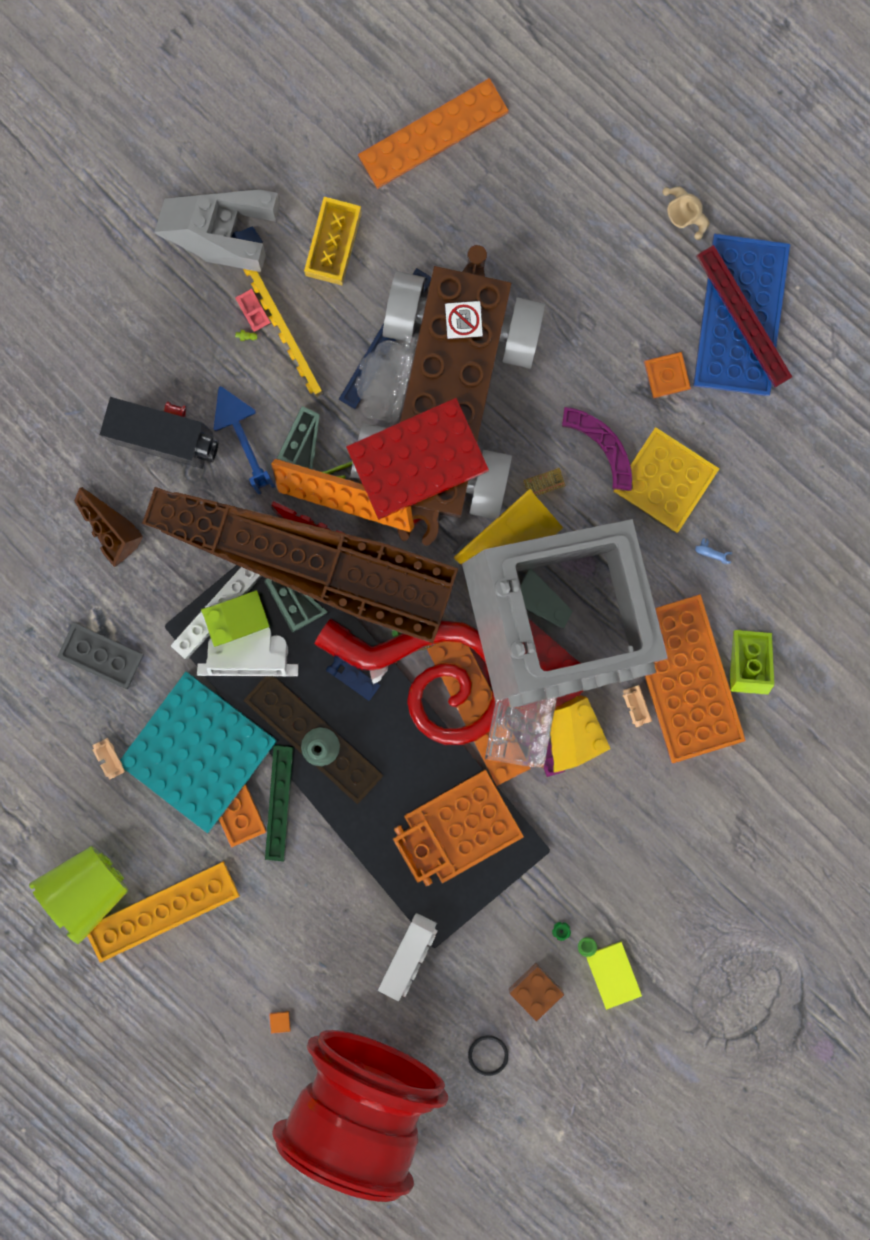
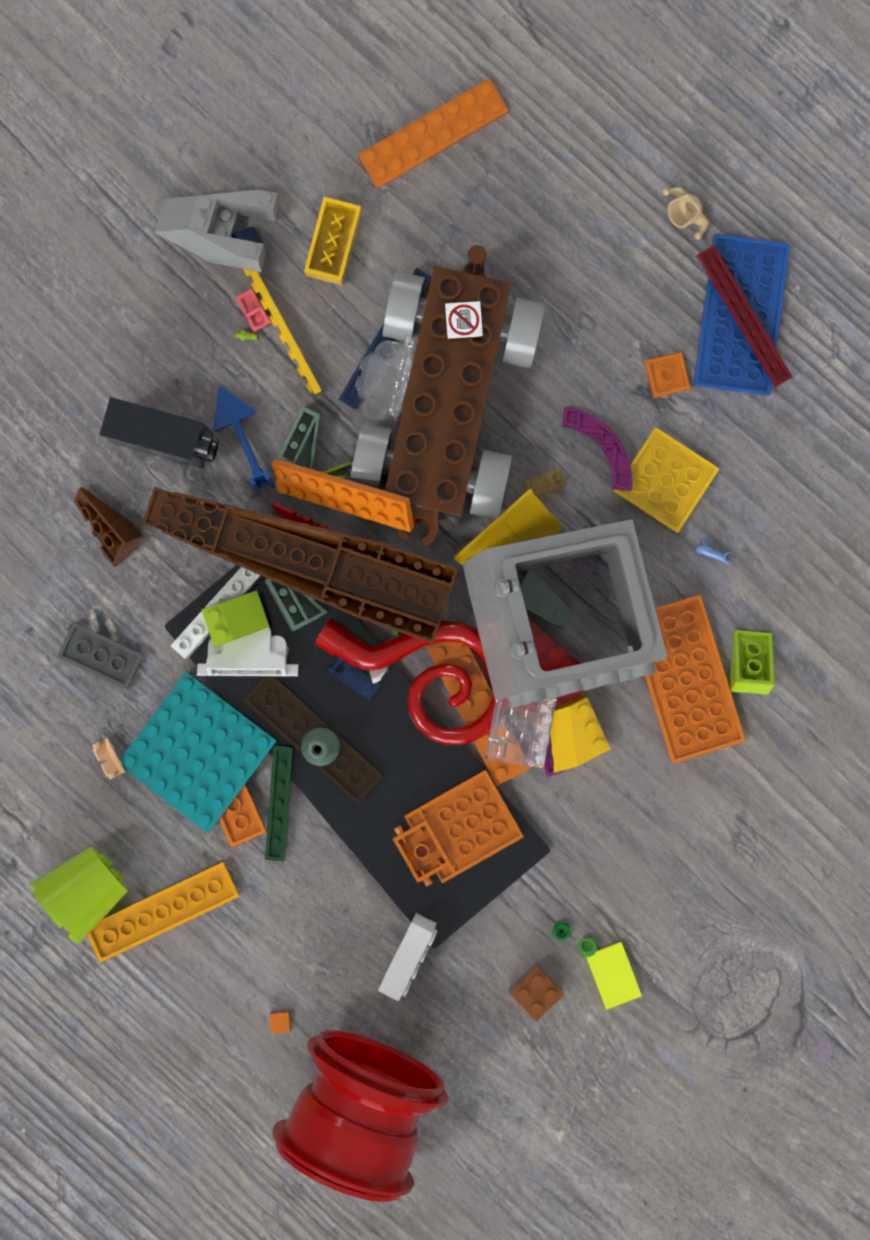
(174, 409): red bush -> none
(417, 458): red plate -> none
(490, 1038): black tyre -> none
(636, 702): light nougat hinge -> none

